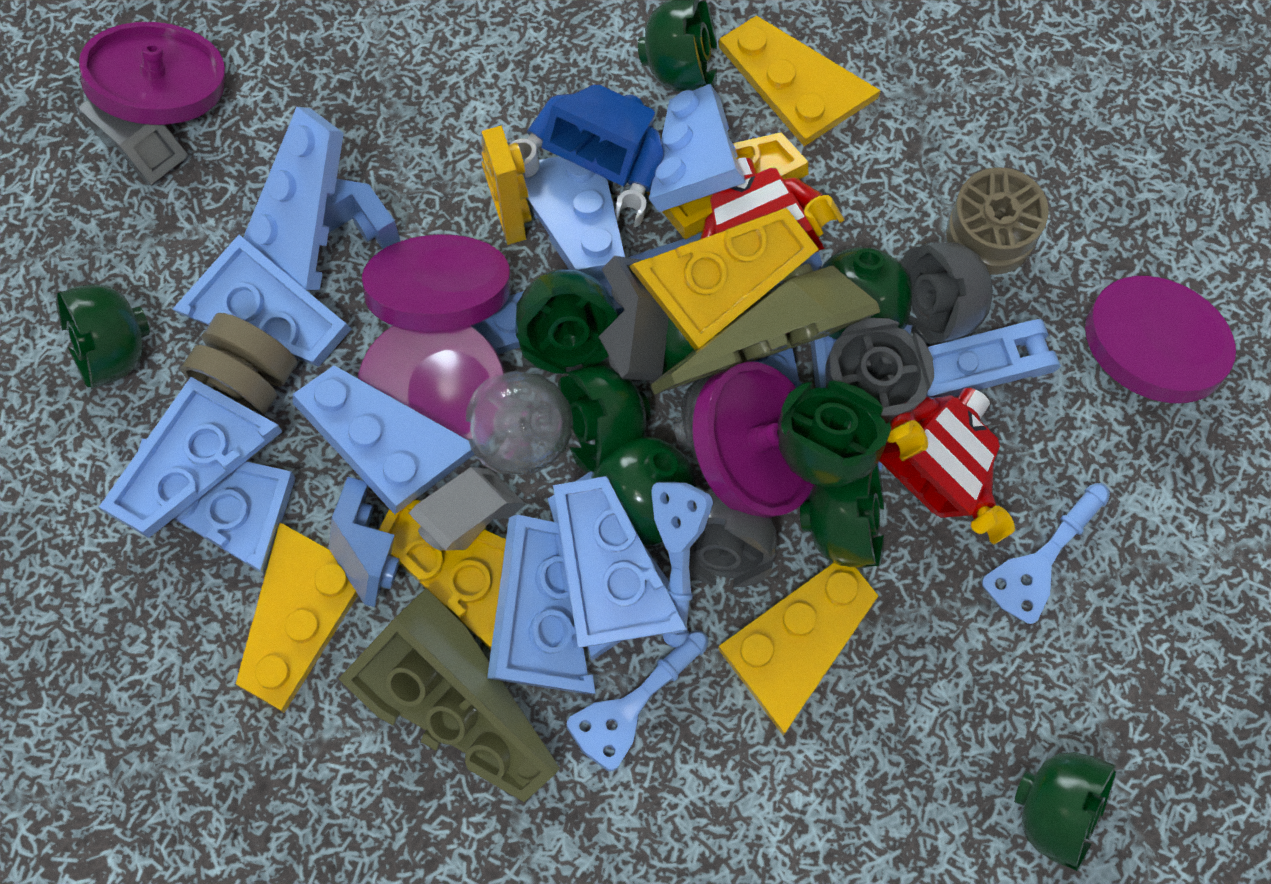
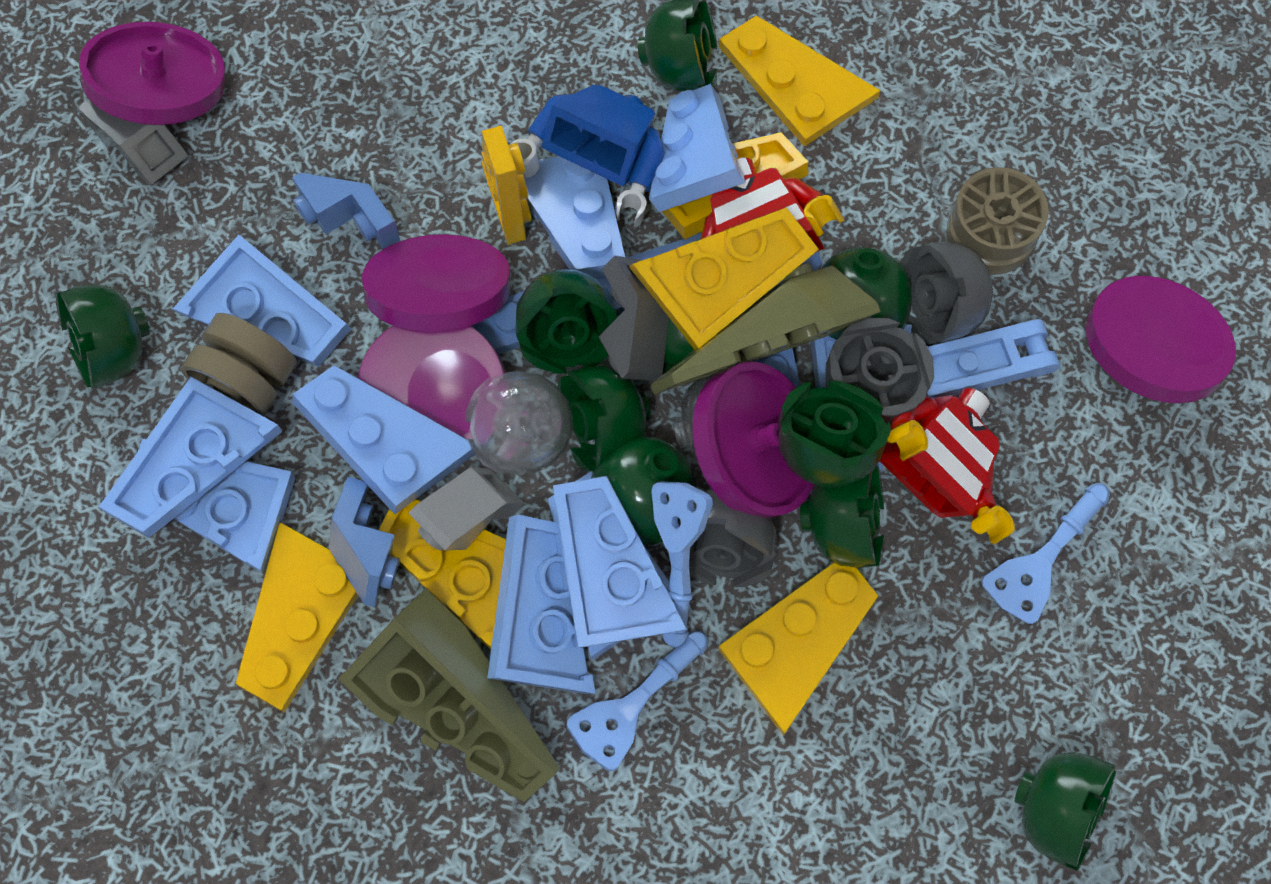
(293, 201): light blue wing -> none

